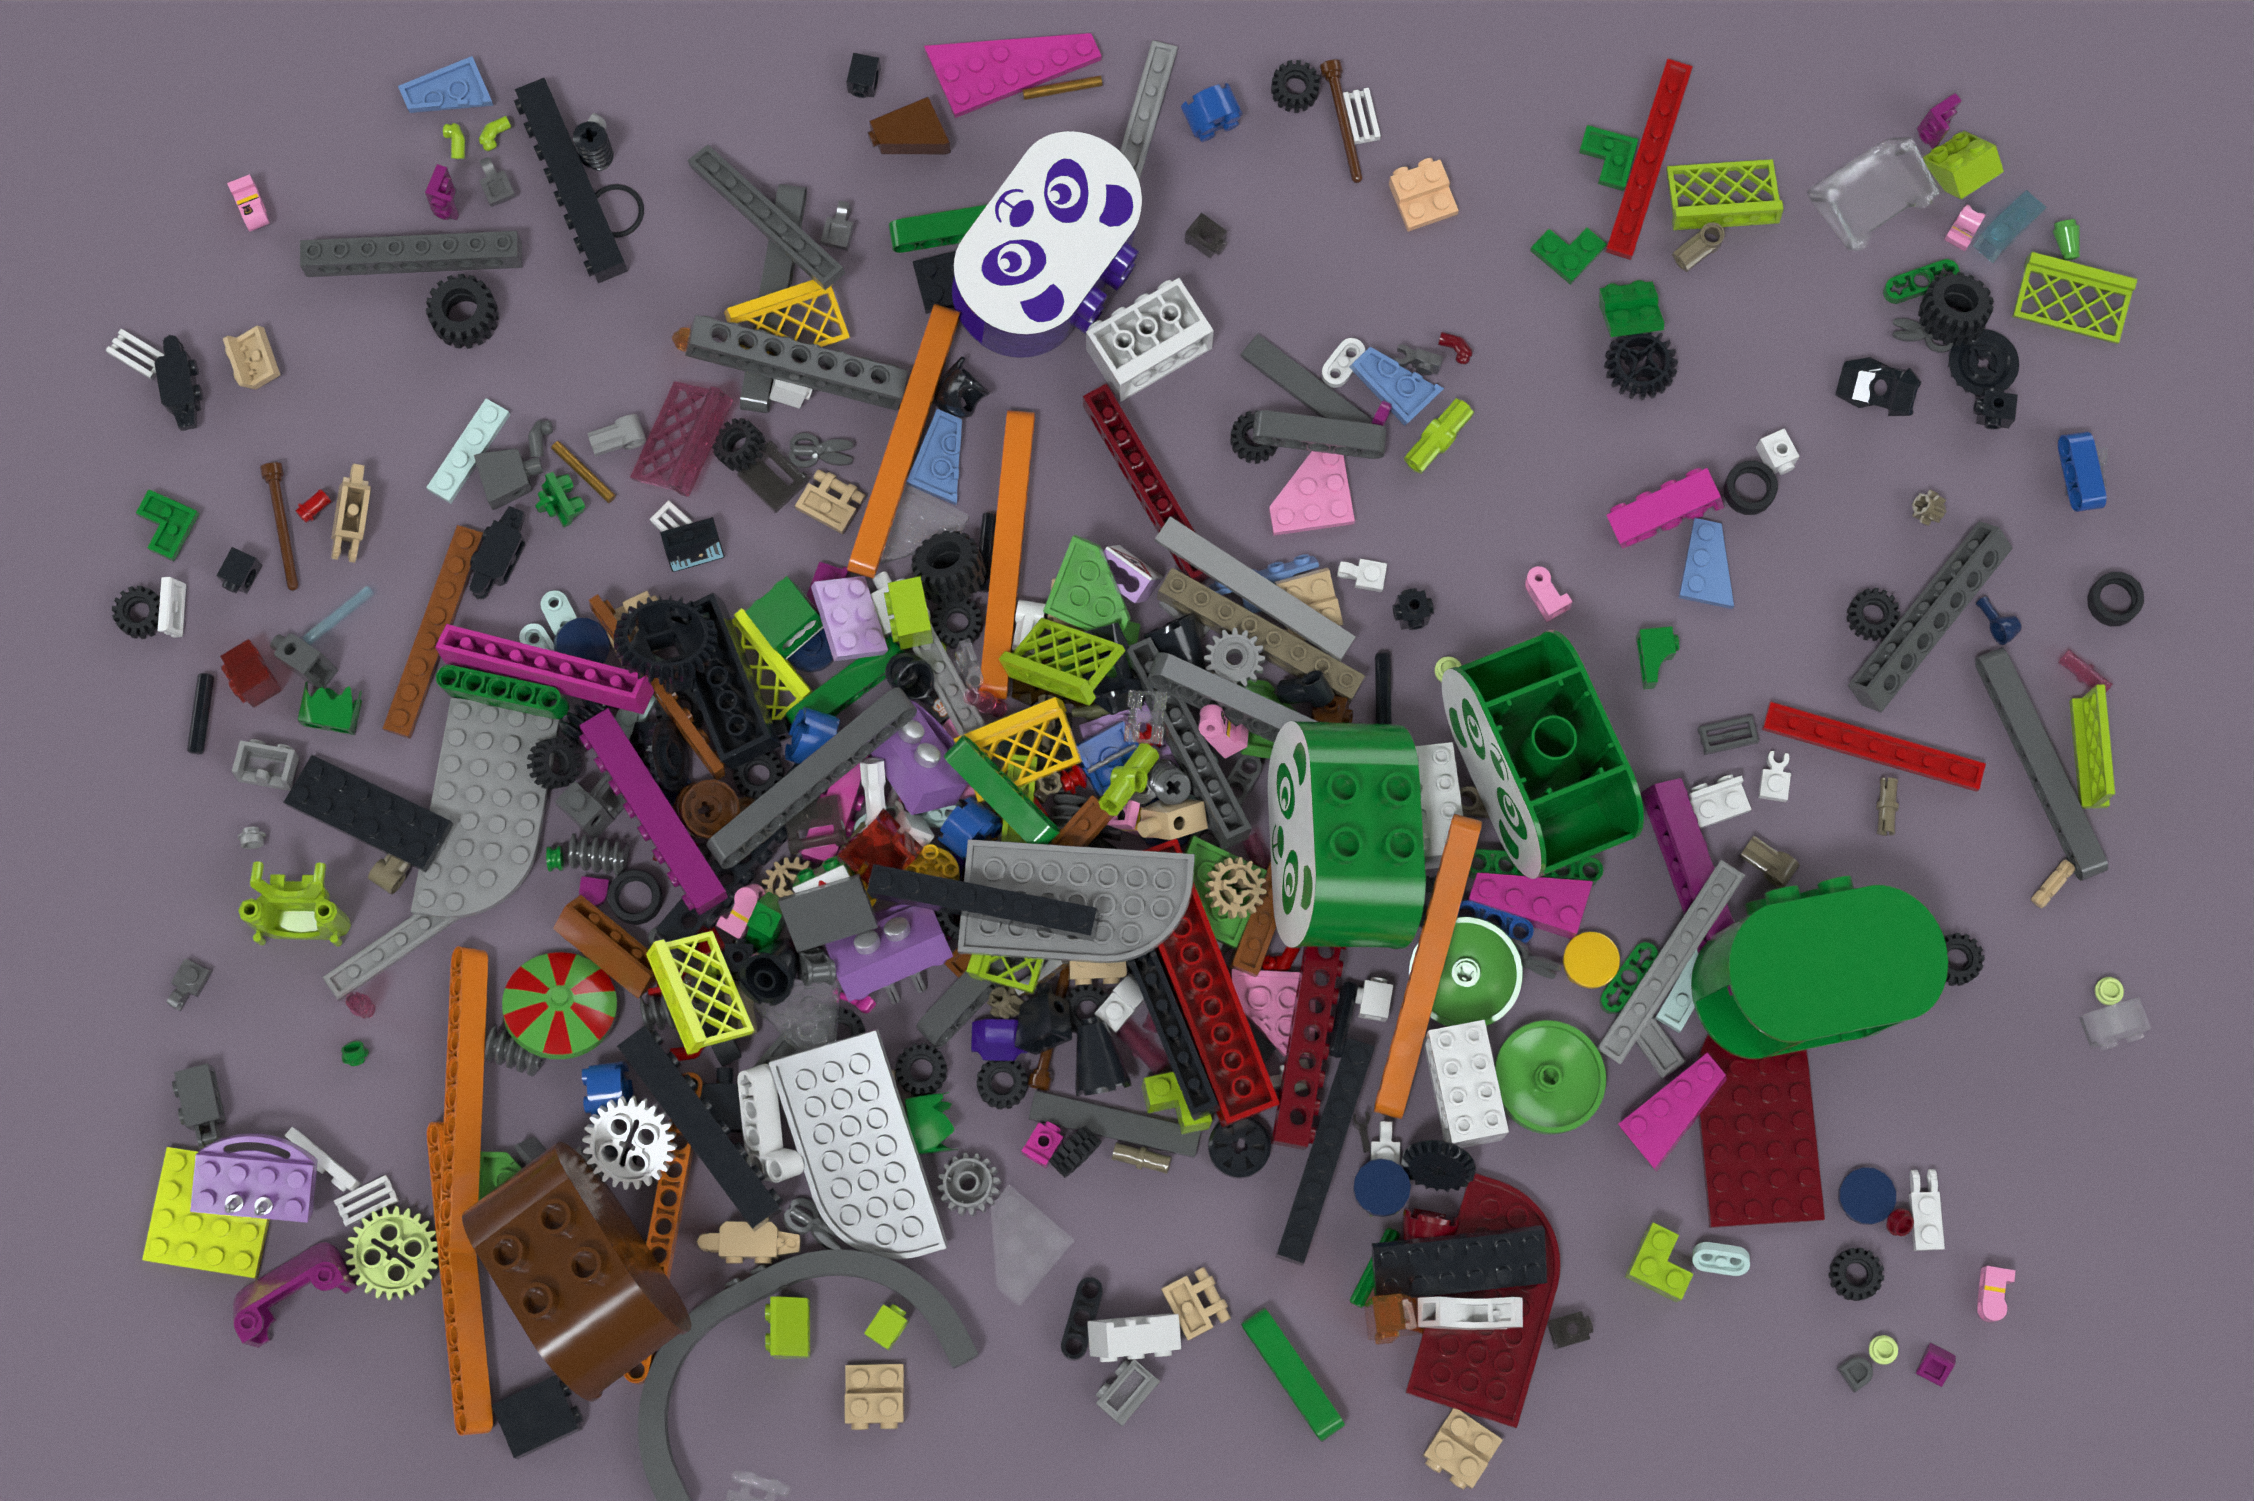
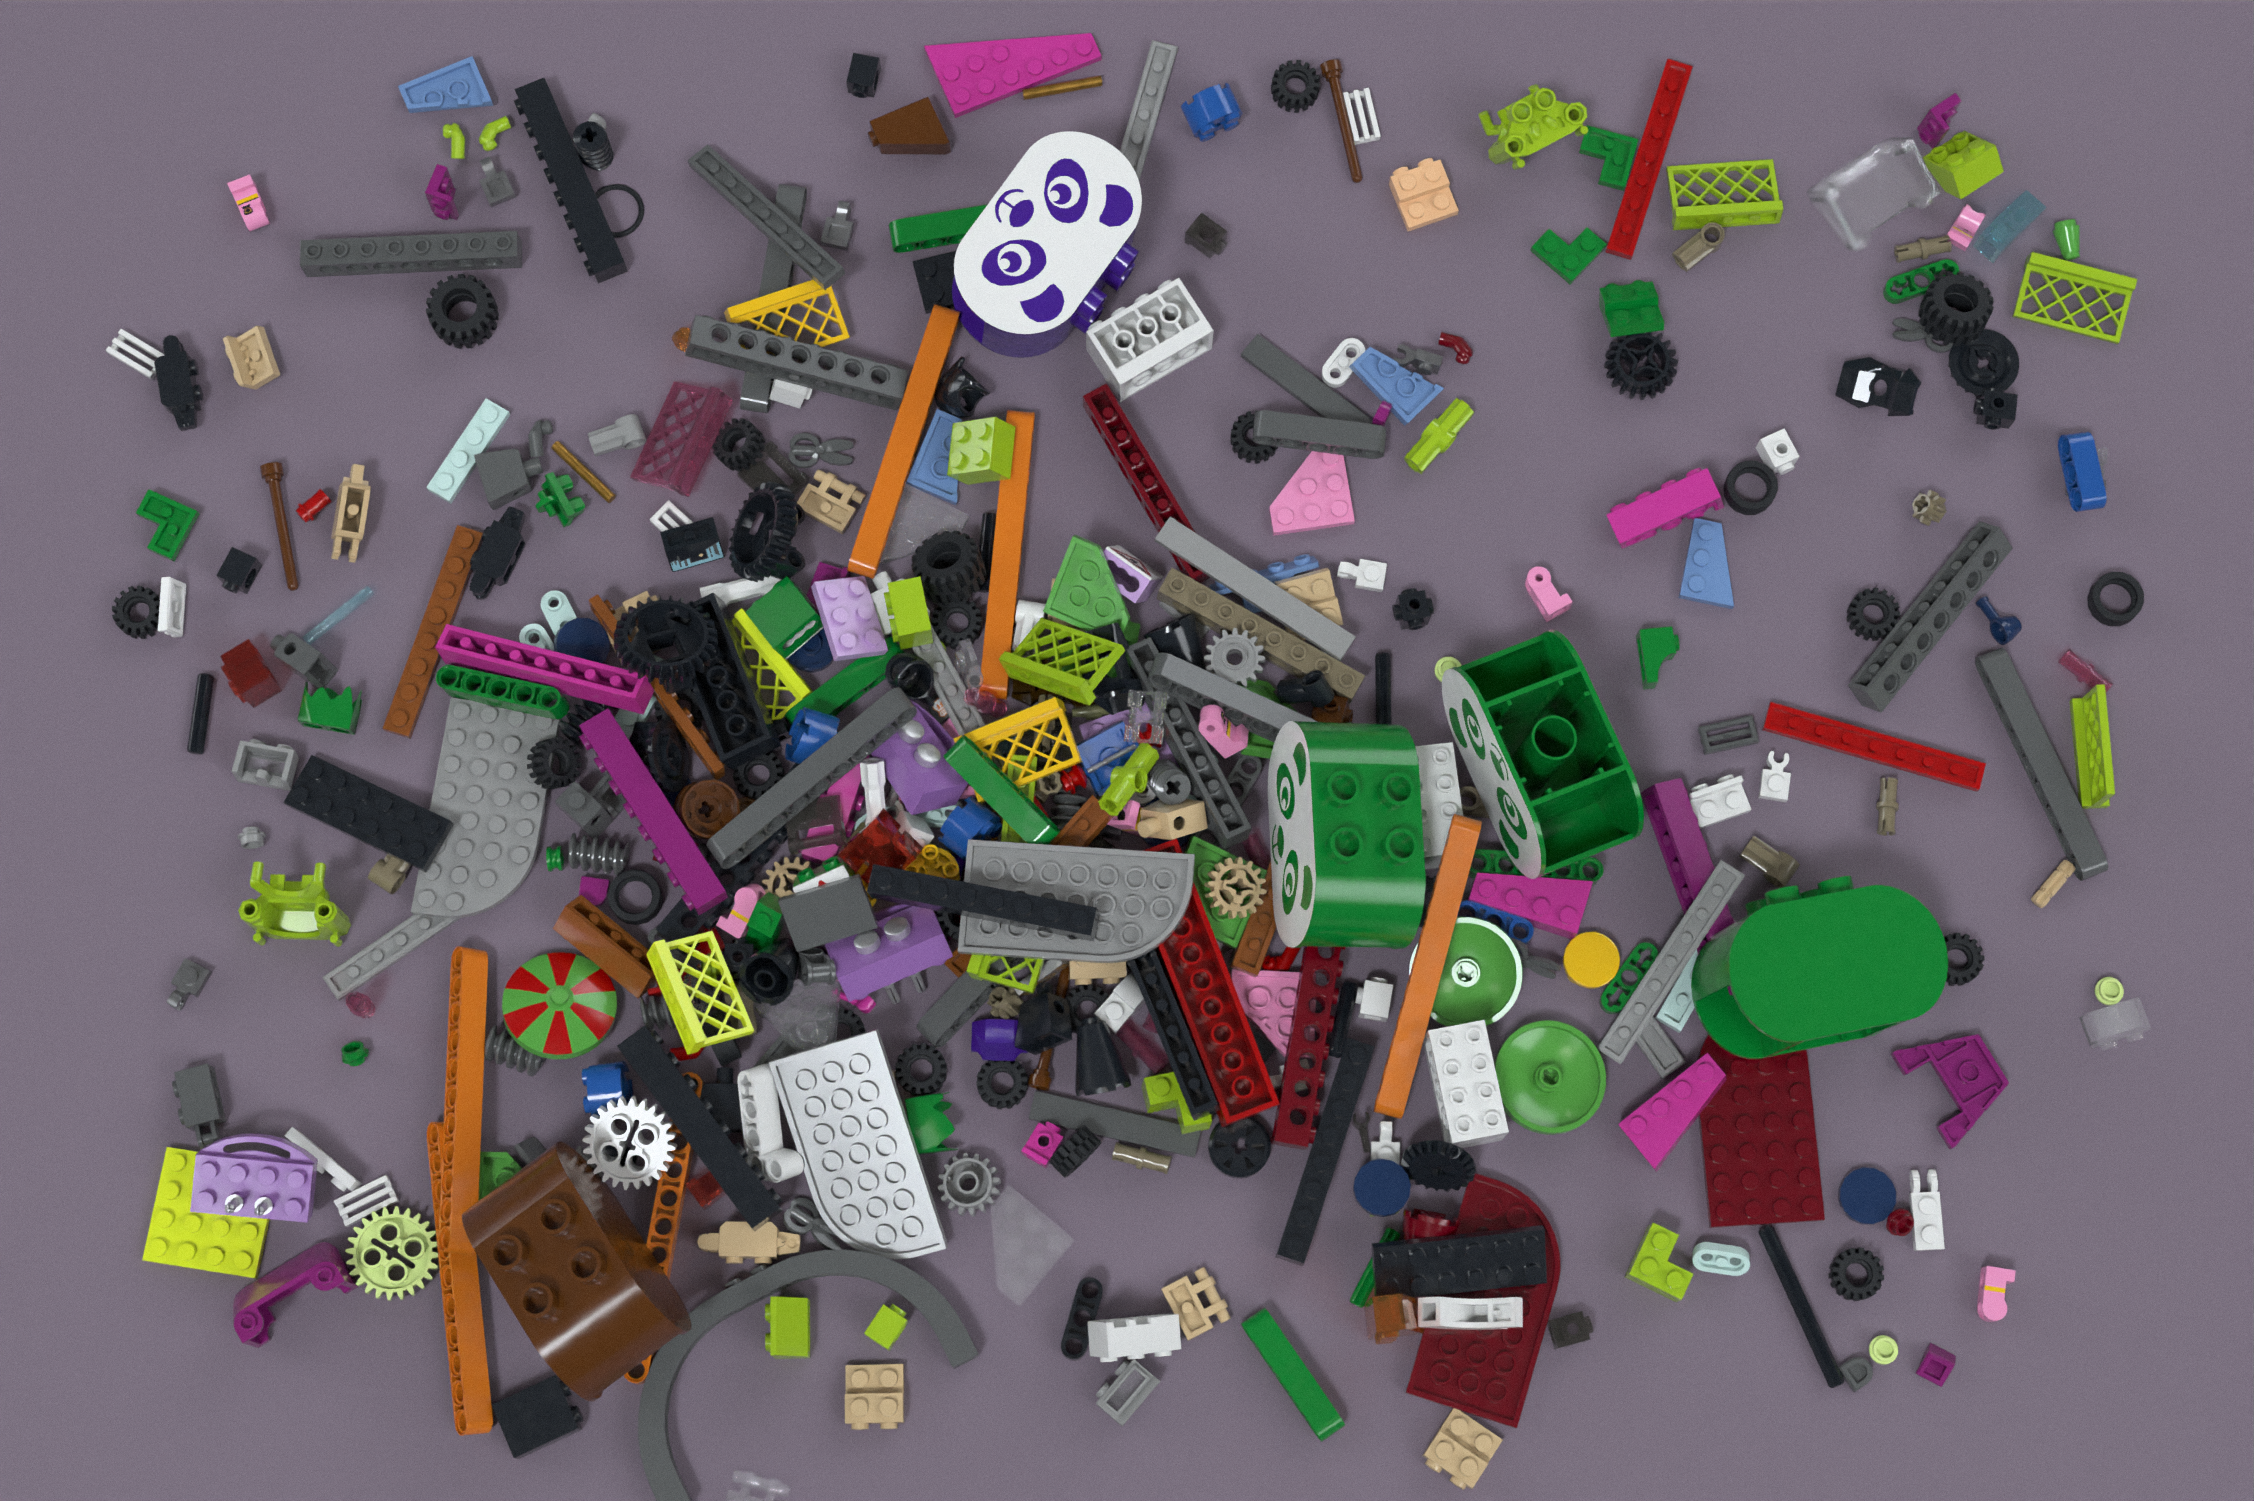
(706, 1190): none -> clear red panel
(739, 589): none -> white axle
(757, 554): none -> black piece
(981, 450): none -> lime brick
(1532, 125): none -> lime piece
(1801, 1306): none -> black axle
(1922, 248): none -> dark tan pin
(1966, 1073): none -> magenta wing

